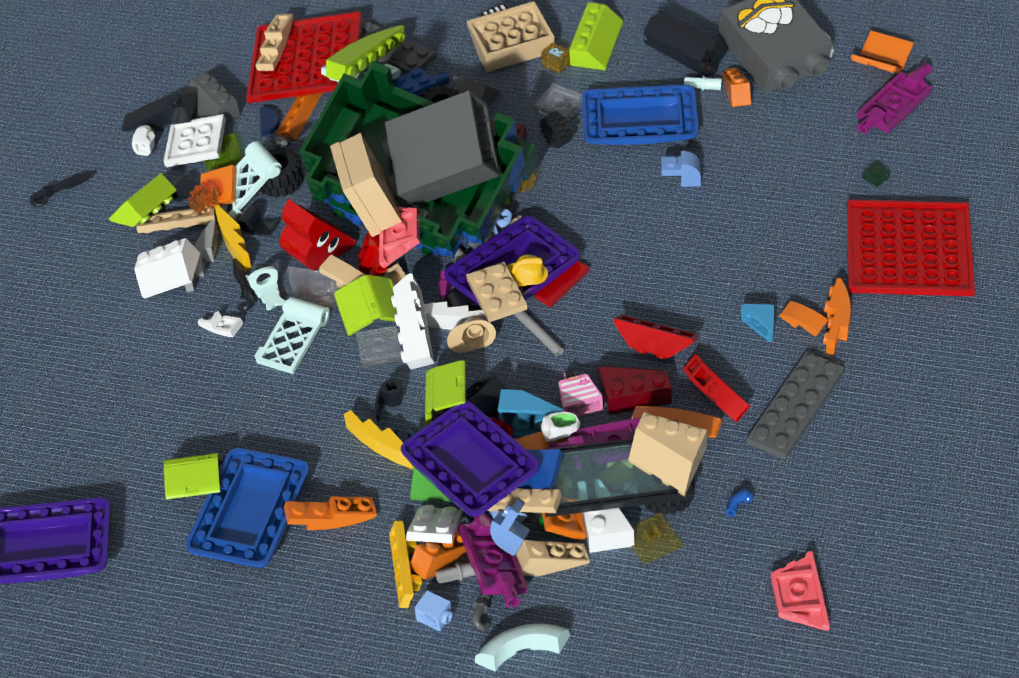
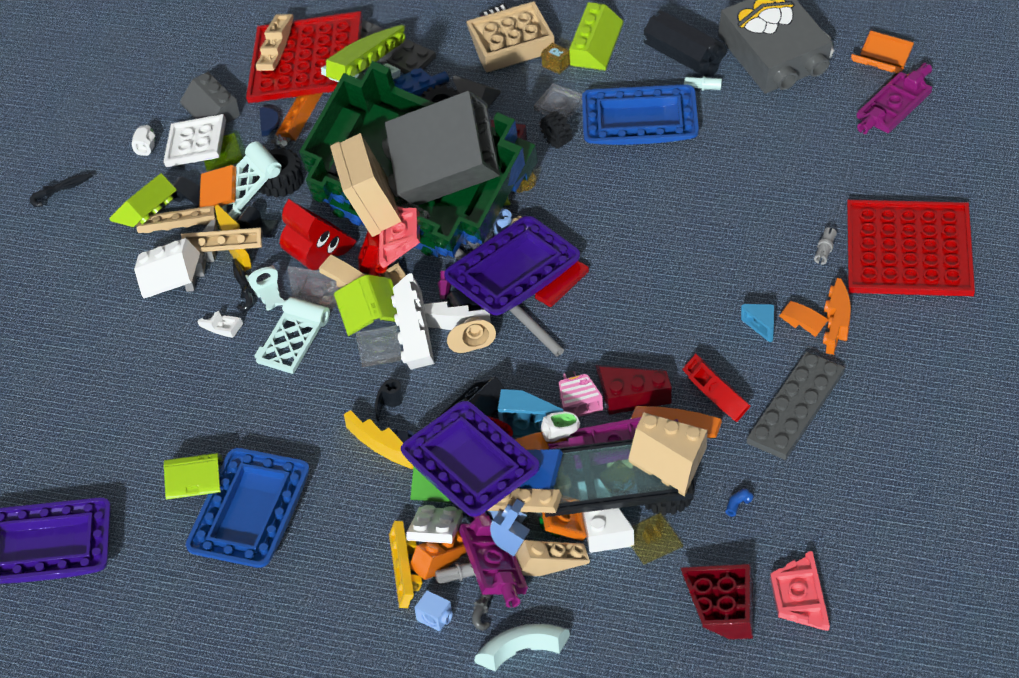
(166, 111): black wedge -> none
(204, 196): clear orange gear -> none
(225, 239): none -> tan slope
(332, 514): orange slope -> none
(444, 388): lime piece -> none
(496, 292): tan plate -> none
(528, 270): yellow piece -> none
(653, 337): red wedge -> none
(685, 166): medium blue brick -> none
(723, 598): none -> dark red wedge
(736, 87): orange slope -> none
(825, 245): none -> light grey pin
(876, 174): clear green plate -> none

